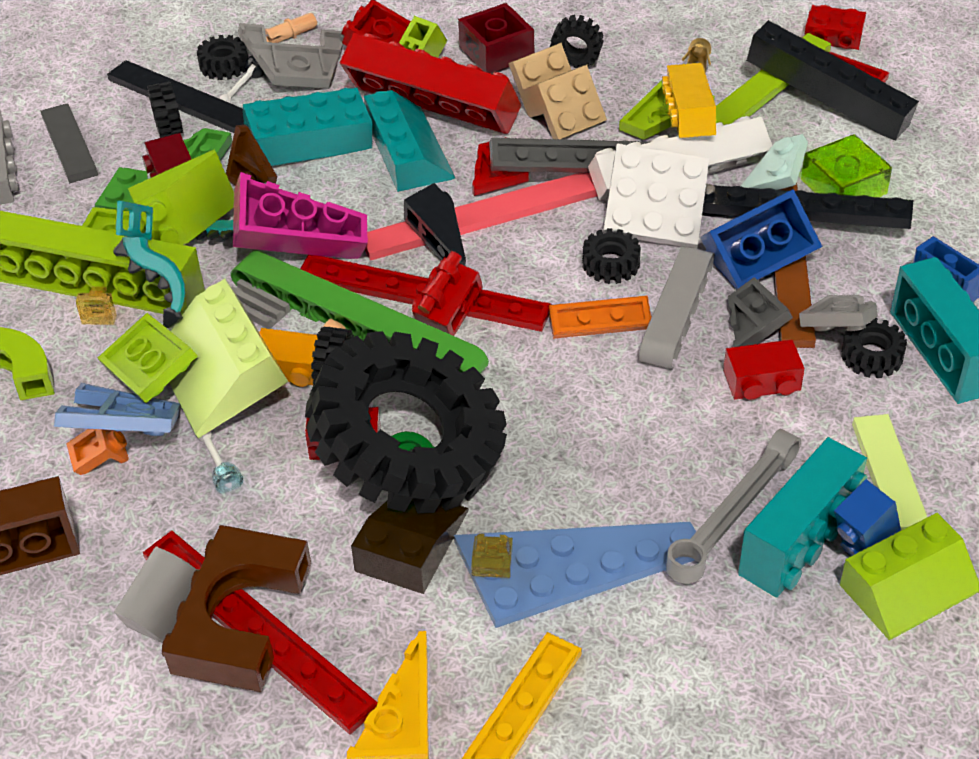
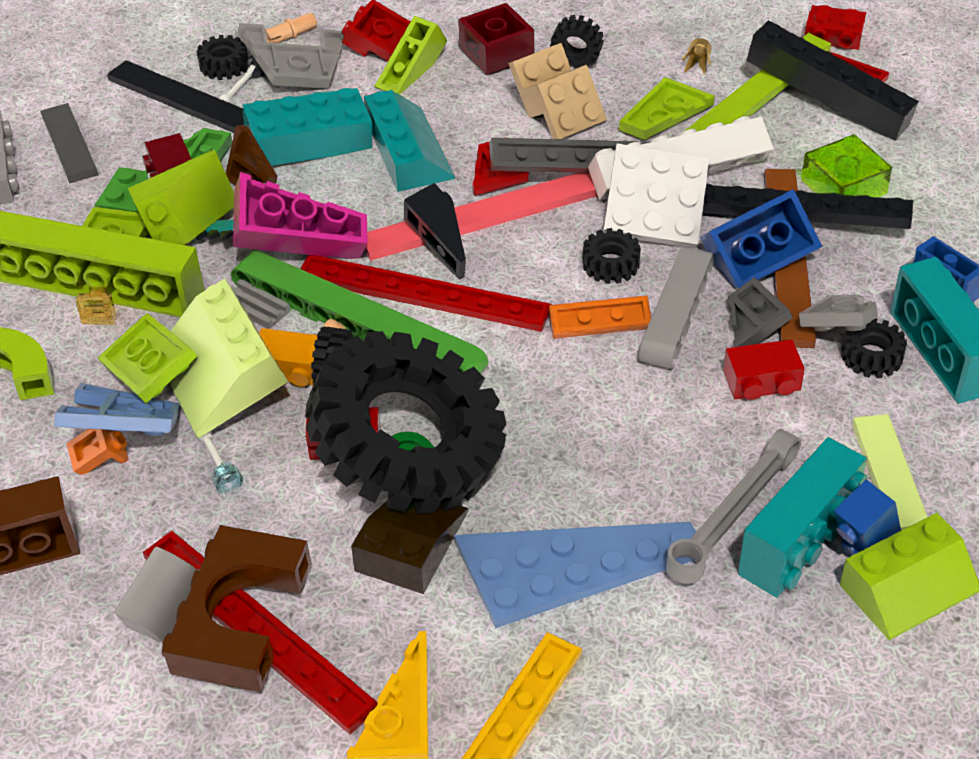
(142, 257): teal piece -> none
(165, 109): black tyre -> none
(432, 82): red brick -> none
(448, 295): red brick -> none
(492, 556): clear yellow tile -> none
(689, 100): yellow brick -> none
(779, 165): light aqua wing -> none

